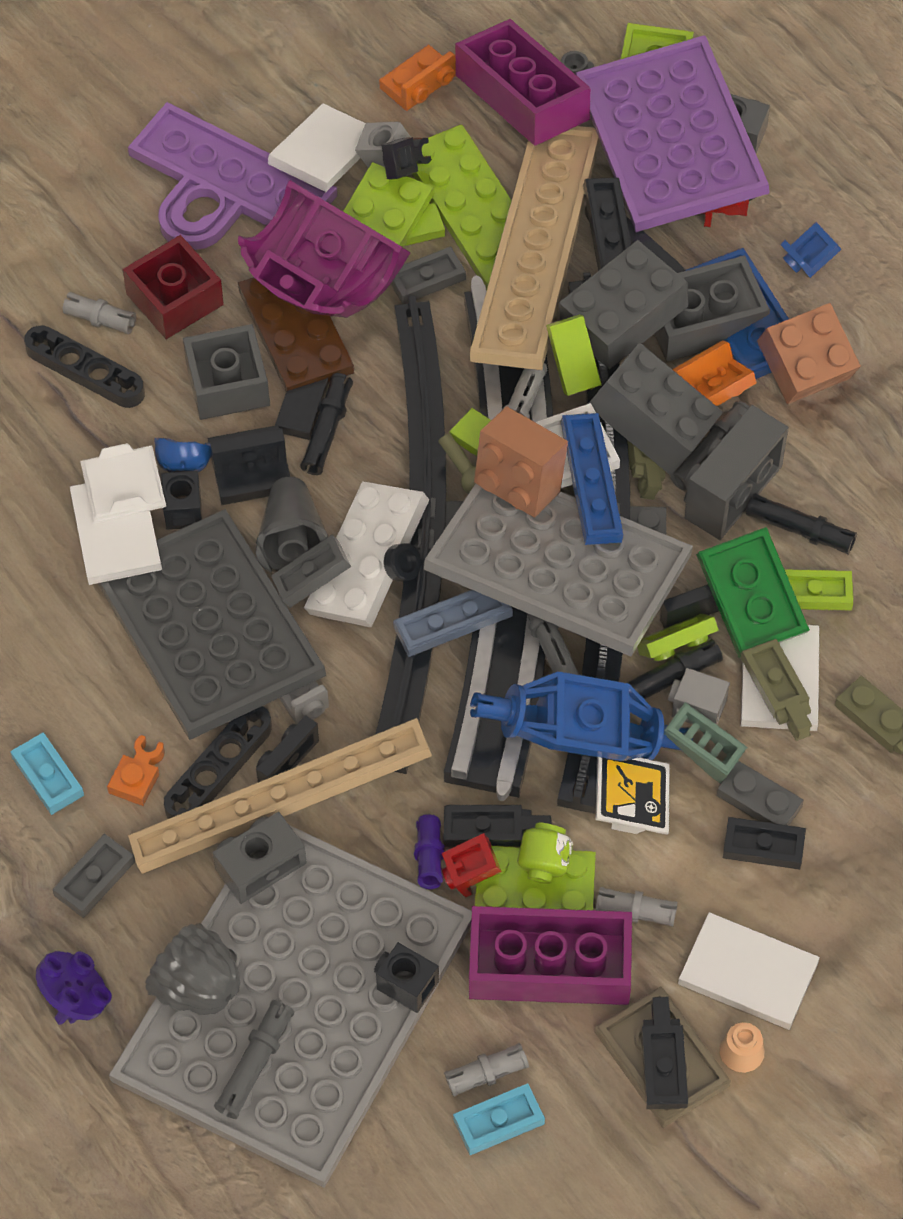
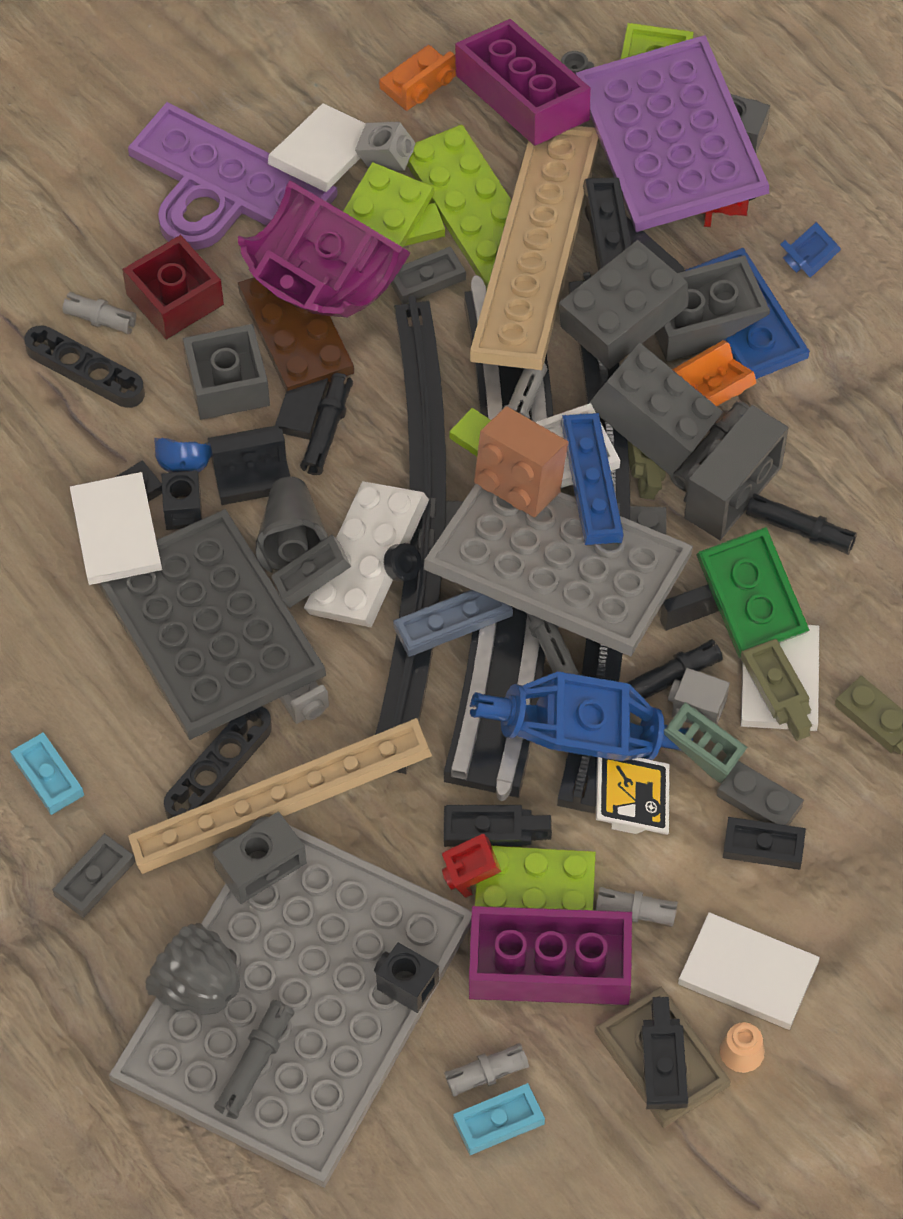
(72, 986): dark purple plate -> none
(122, 482): white piece -> none
(136, 775): orange plate -> none
(294, 746): black plate -> none
(403, 155): black plate -> none
(429, 851): dark purple pin -> none
(460, 461): olive bar -> none
(545, 852): lime head -> none
(573, 354): lime tile -> none
(690, 632): lime plate -> none
(808, 353): nougat brick -> none
(822, 589): lime plate -> none

